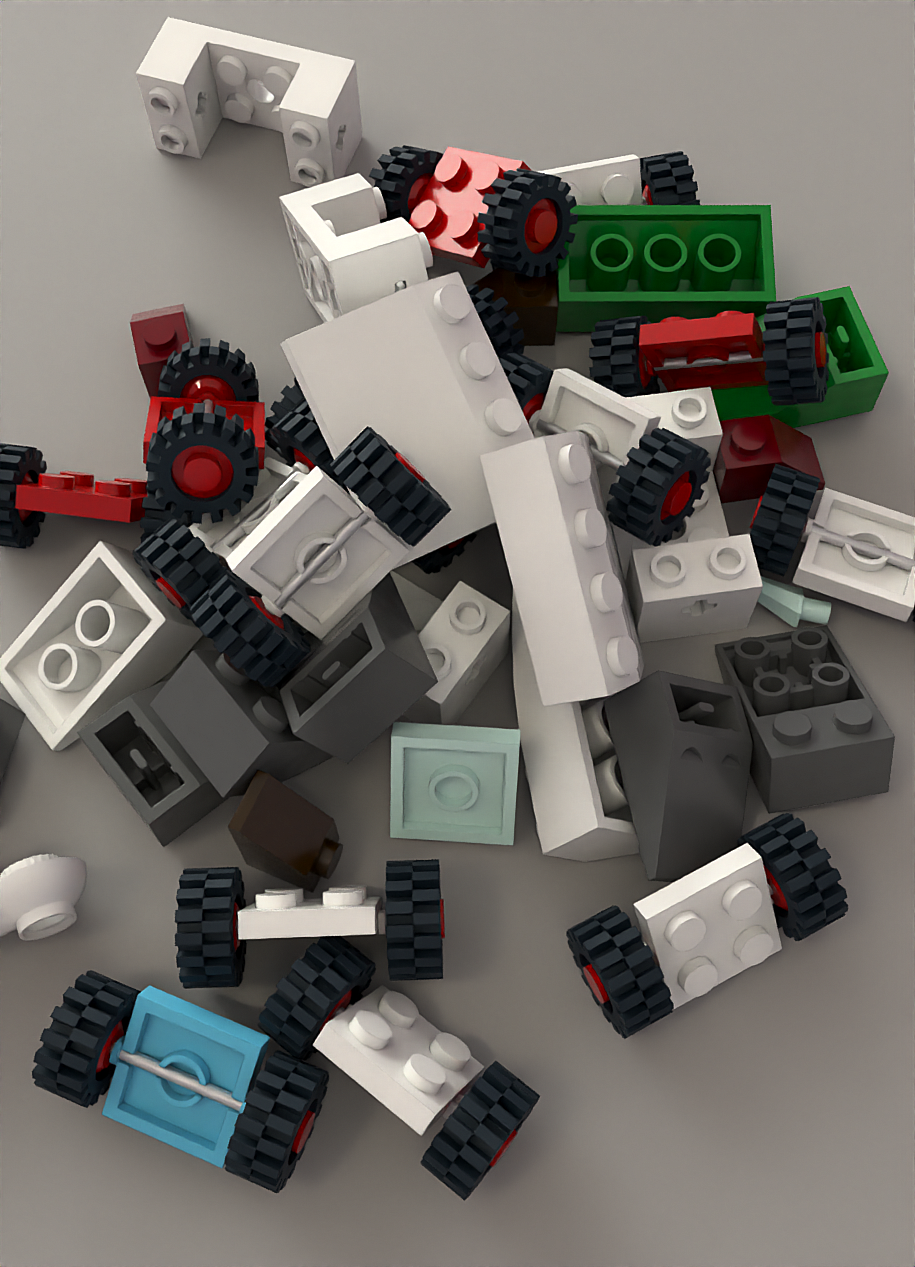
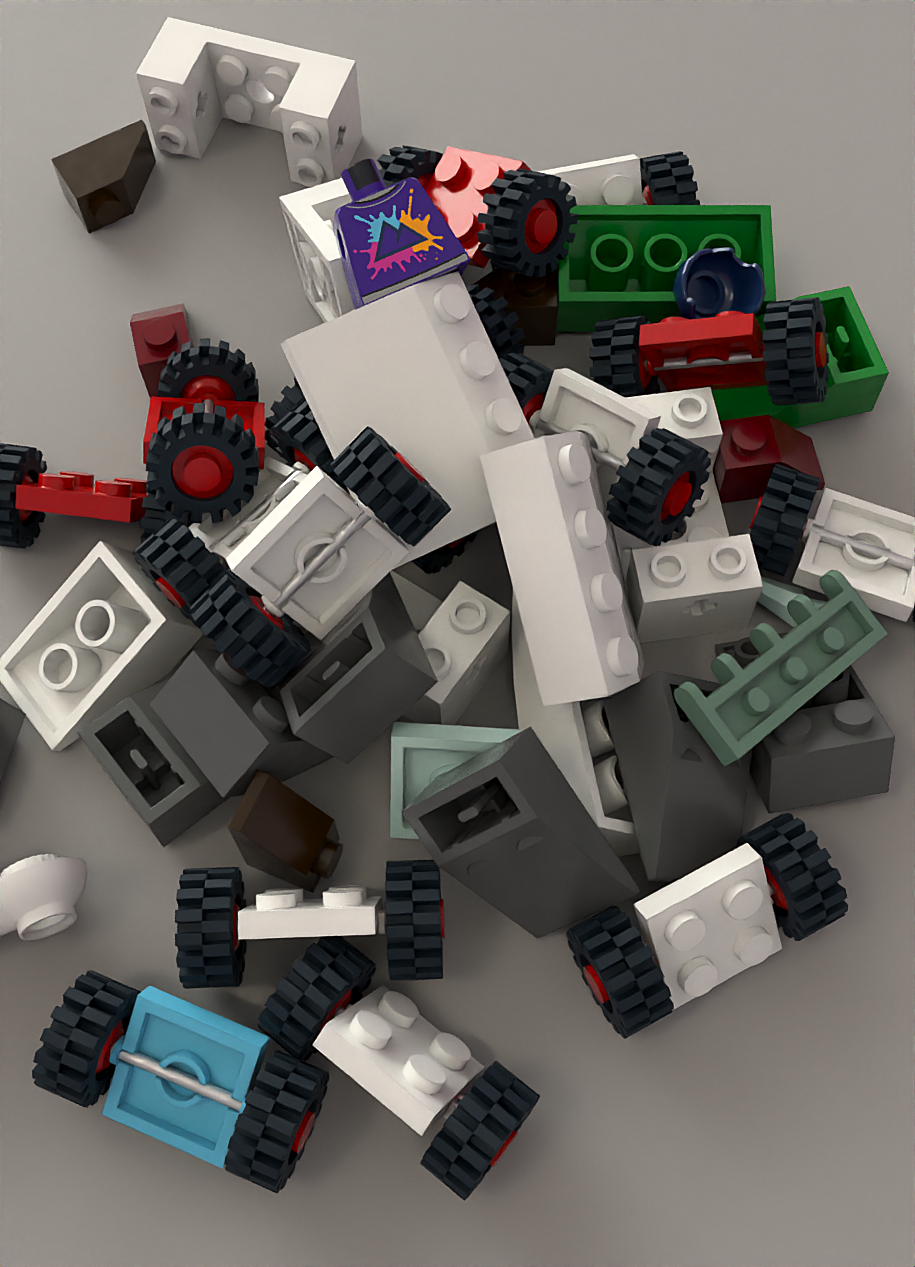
(107, 175): none -> dark brown slope
(391, 236): none -> dark purple torso
(520, 837): none -> dark grey slope
(717, 283): none -> dark blue hair
(786, 672): none -> sand green hinge

